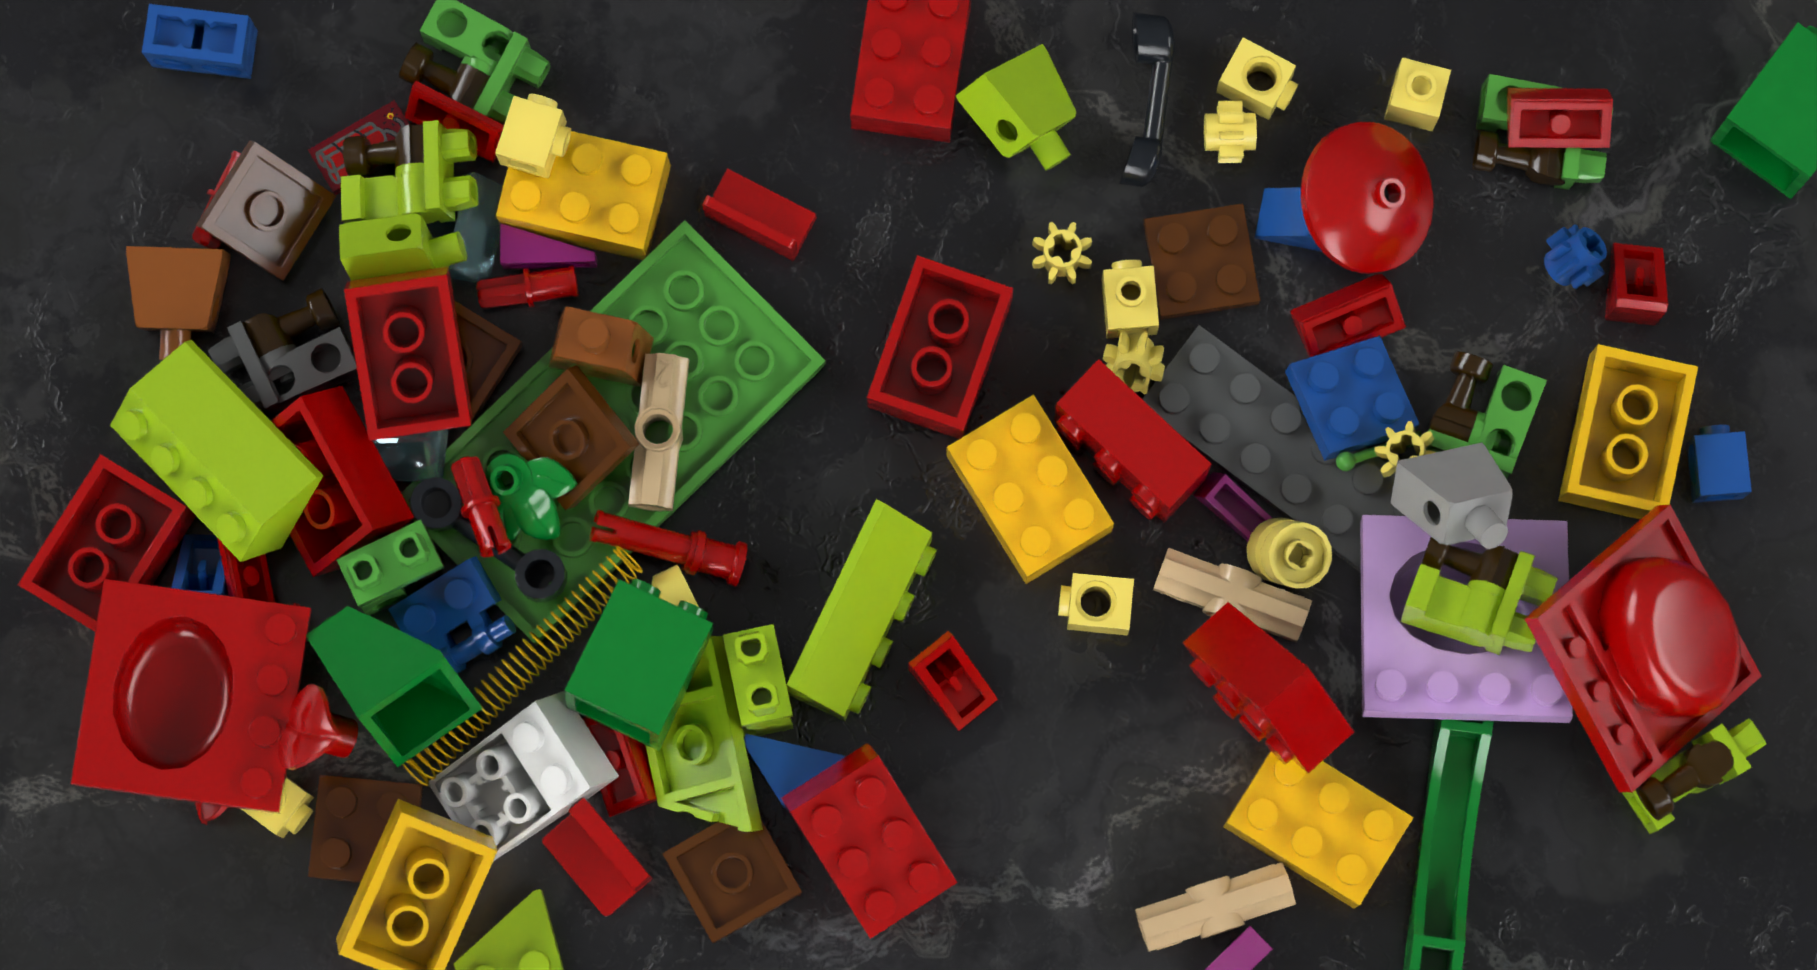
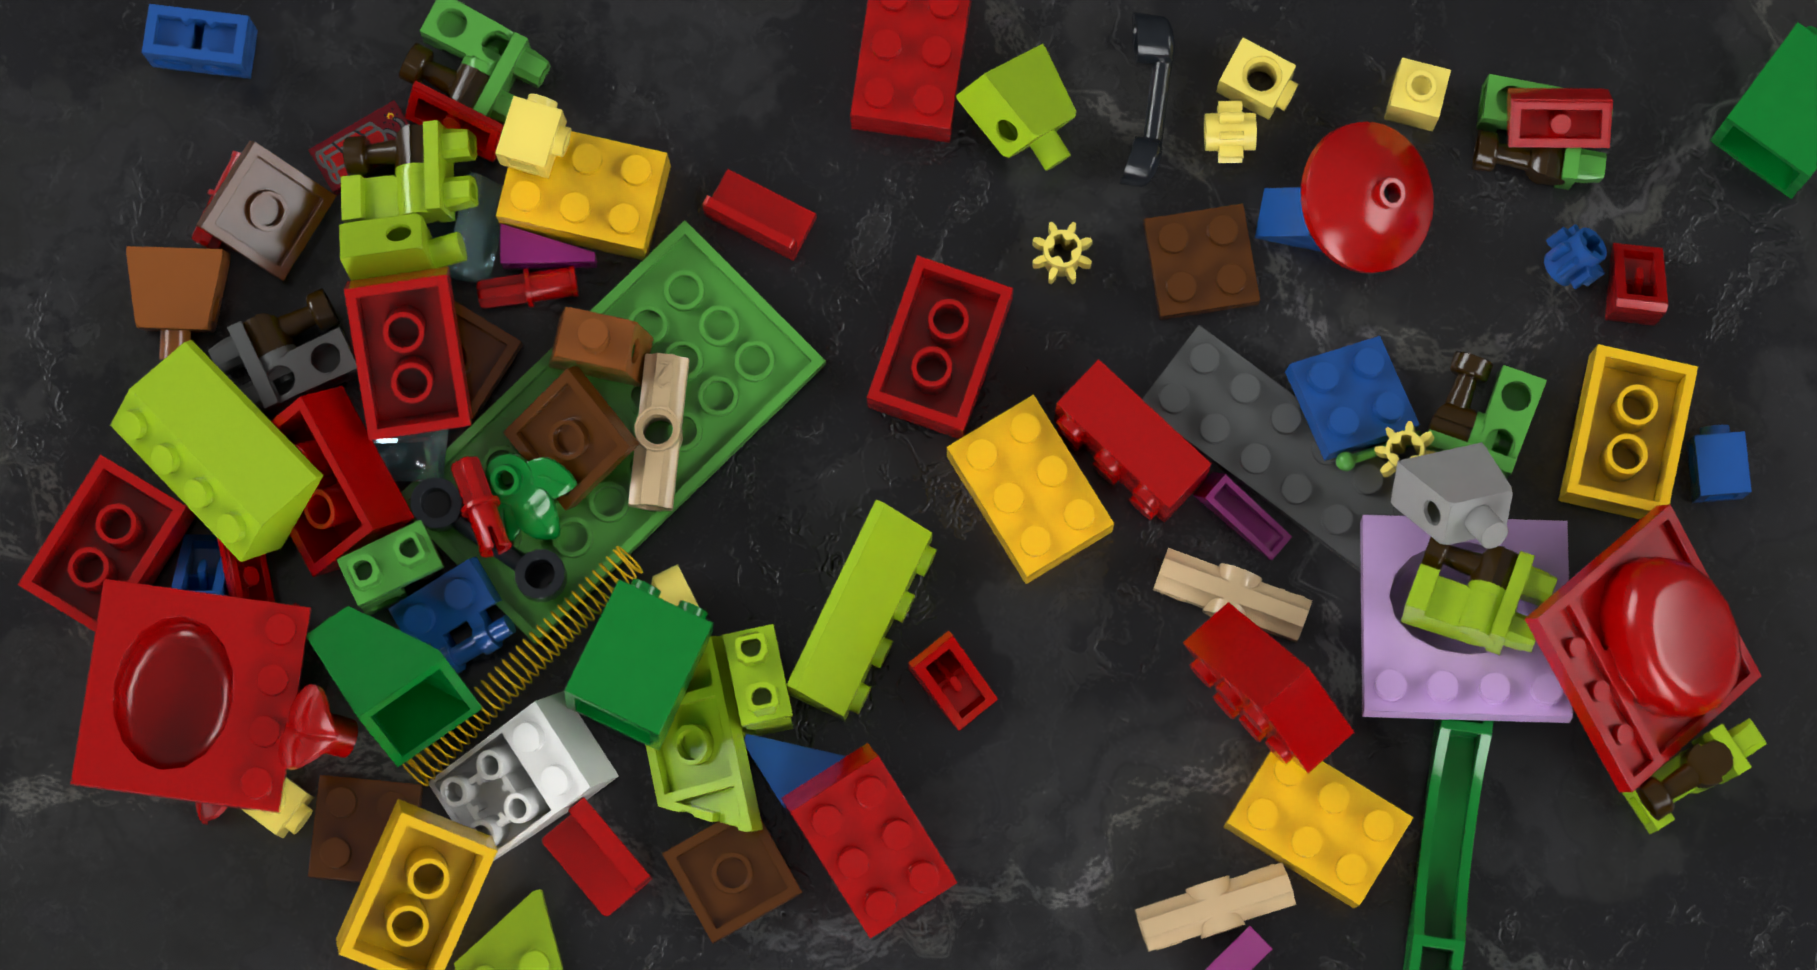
(631, 762): red slope -> none
(692, 551): red pin -> none
(1119, 594): light yellow brick -> none
(1129, 299): light yellow brick -> none
(1135, 360): light yellow gear -> none
(1277, 552): light yellow wheel -> none
(1349, 316): red slope -> none

